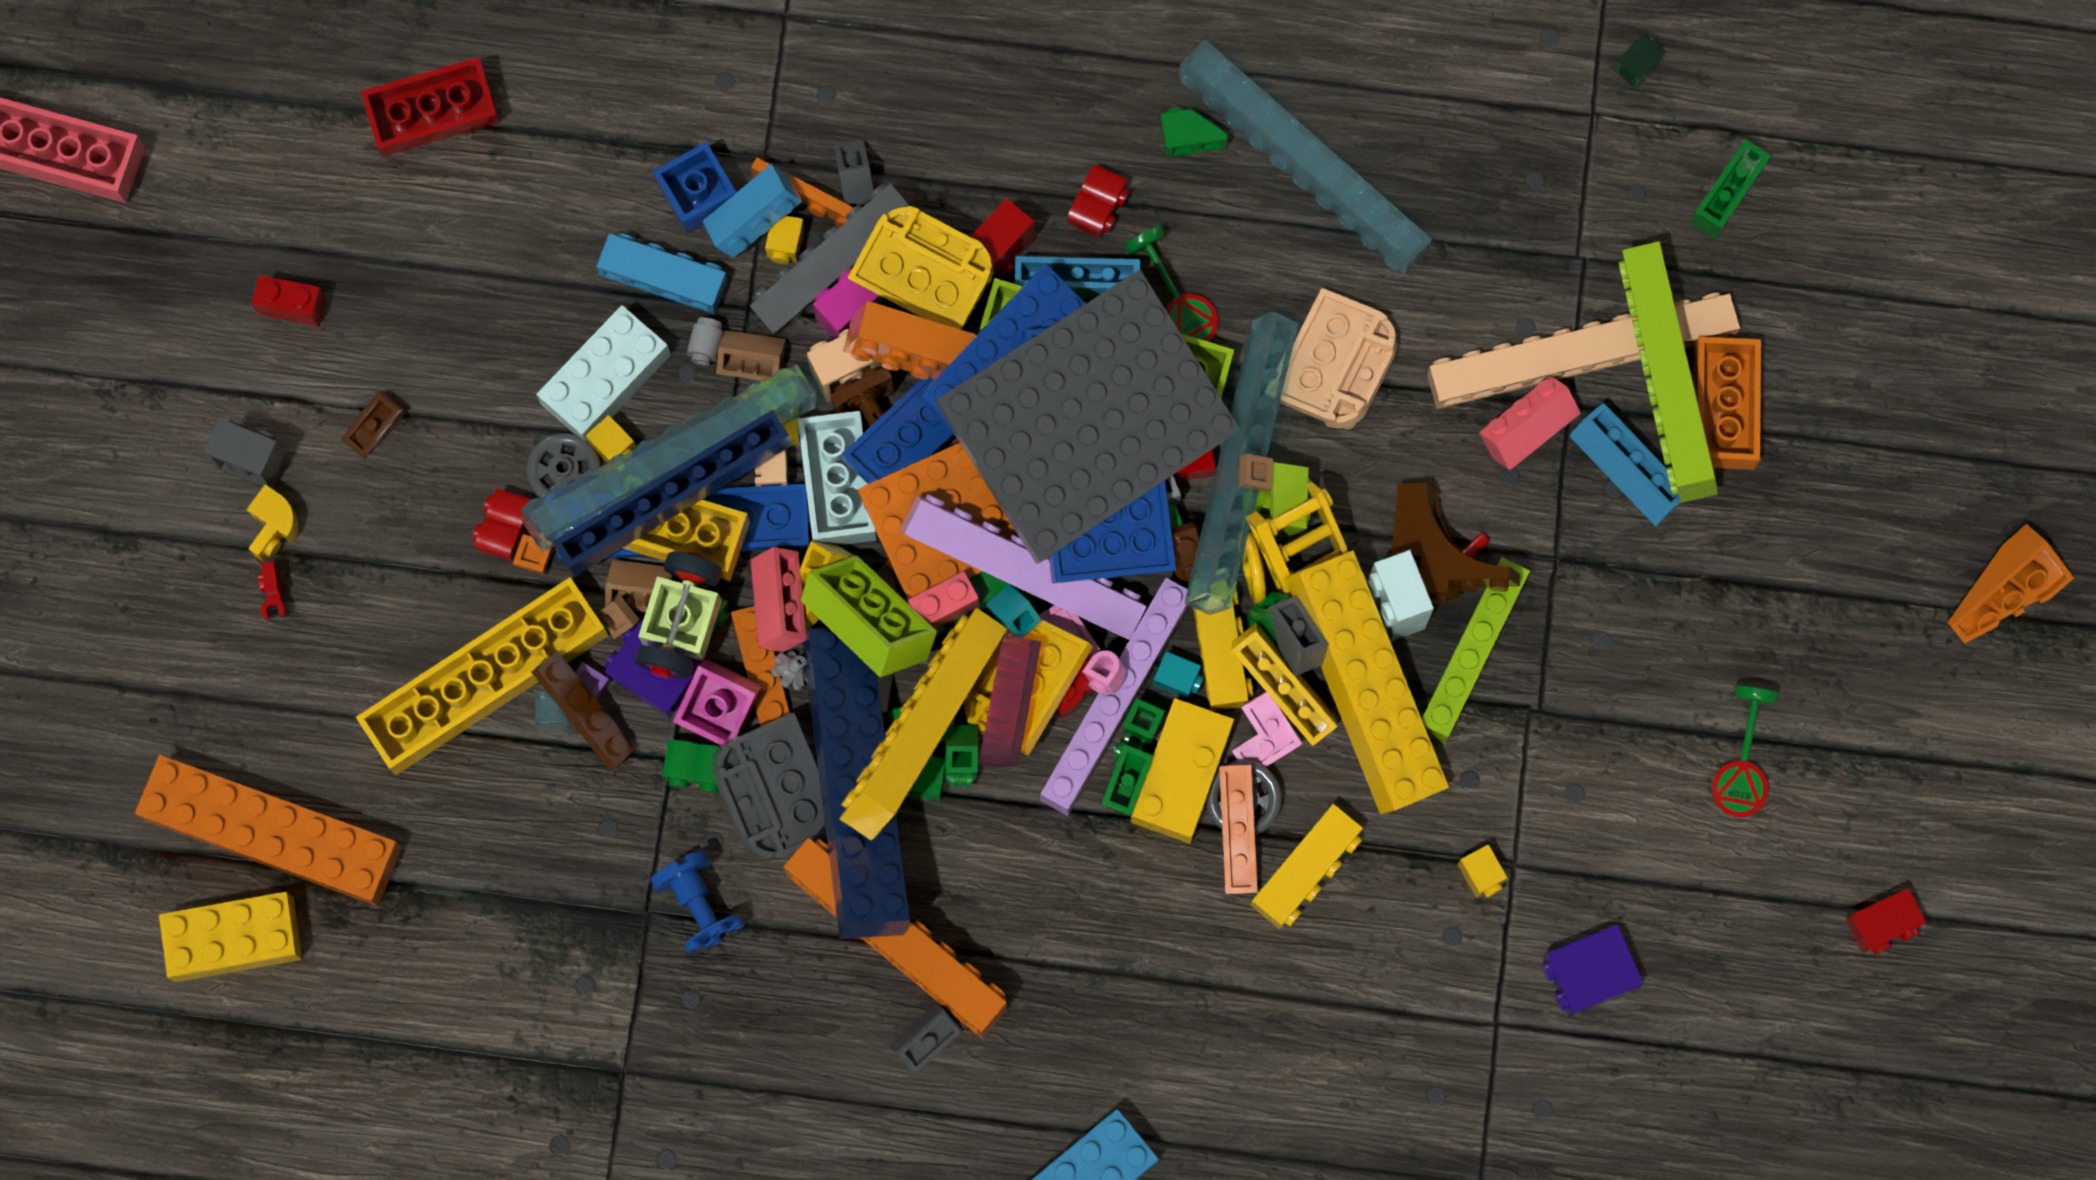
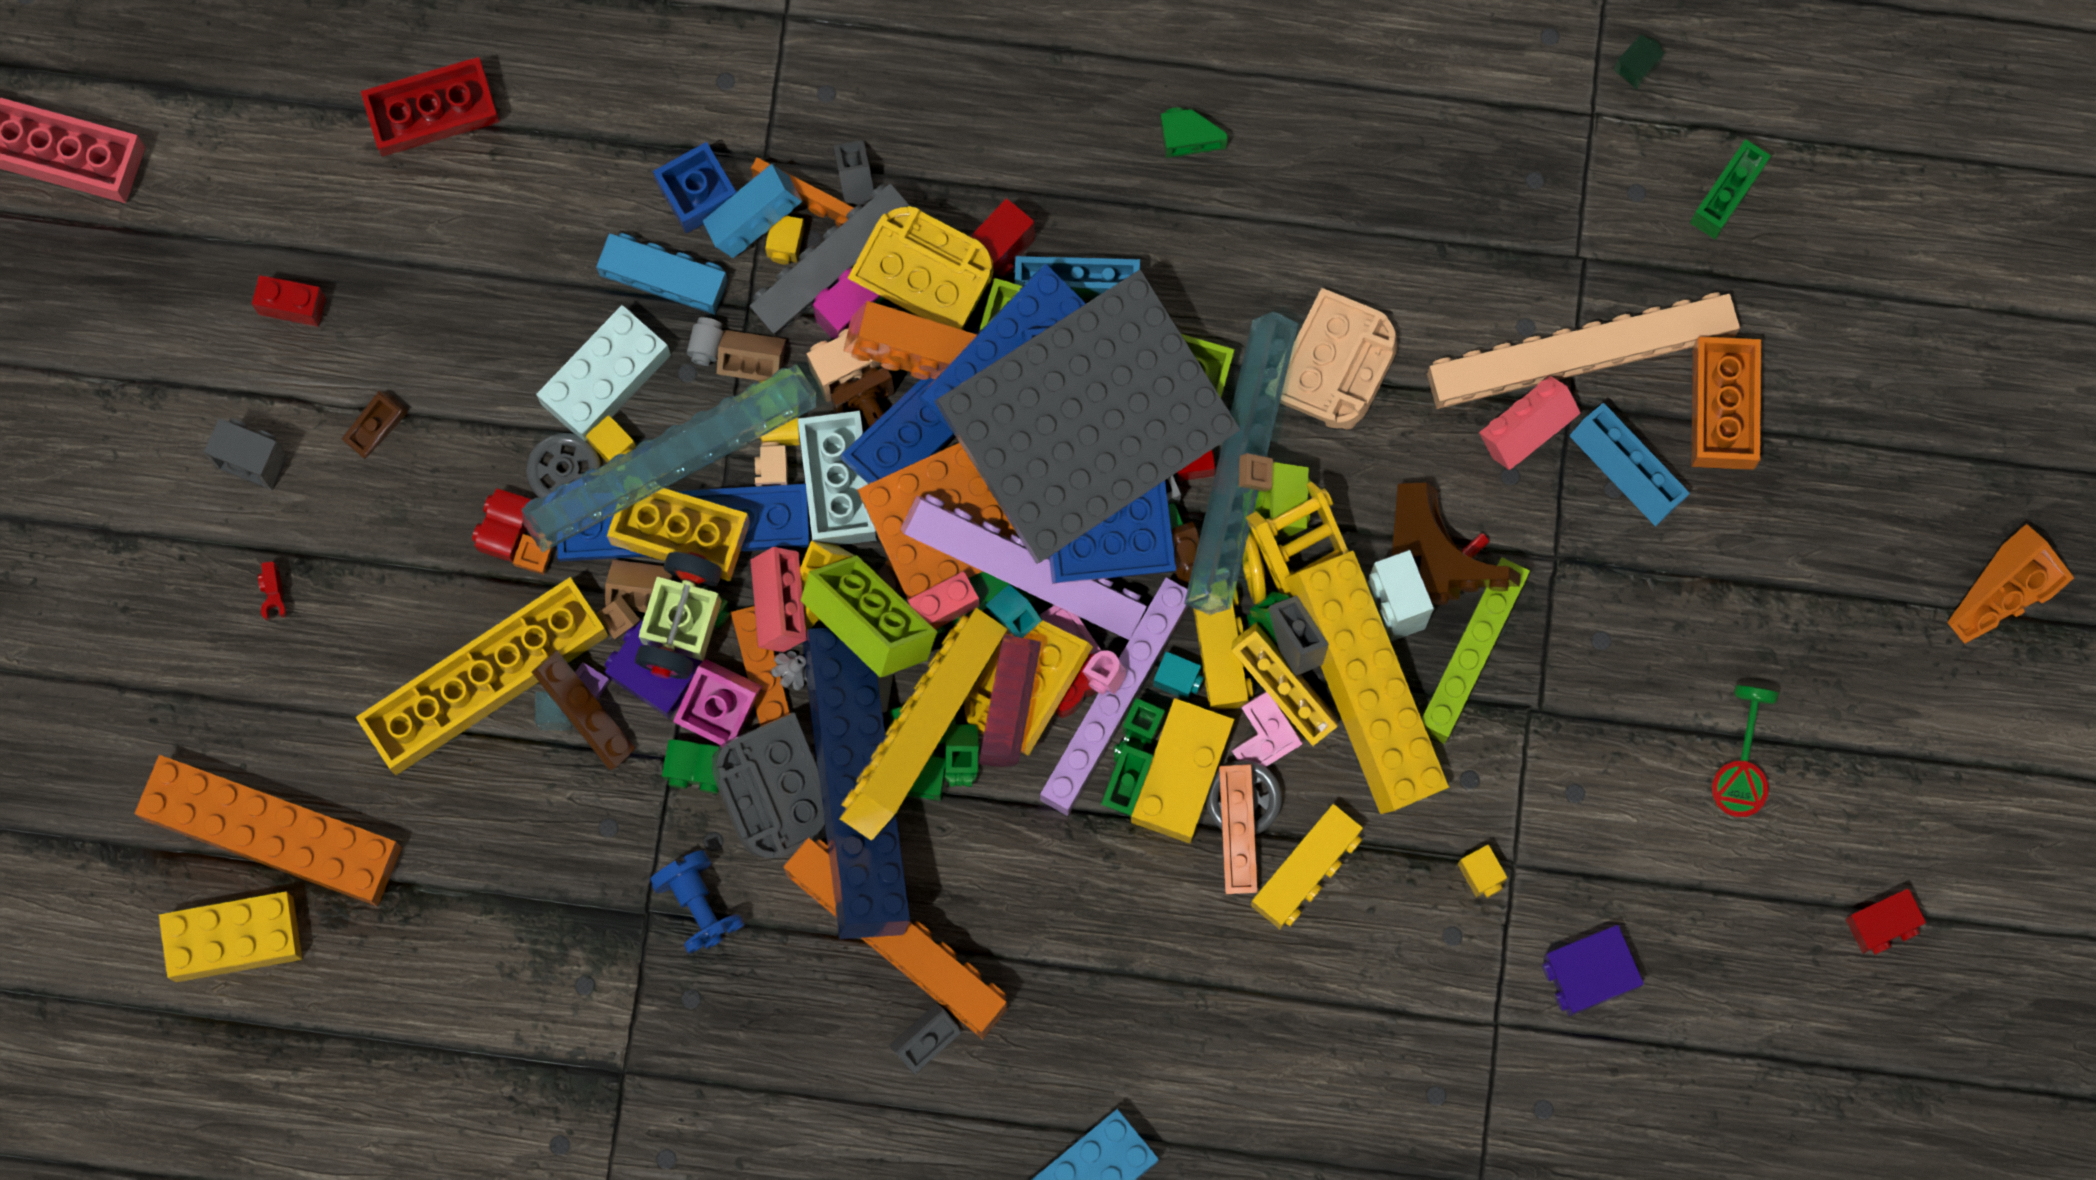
(279, 522): yellow brick -> none
(672, 493): dark blue brick -> none
(1098, 201): red brick -> none
(1189, 312): green piece -> none
(1304, 157): clear light blue brick -> none
(1670, 374): lime brick -> none

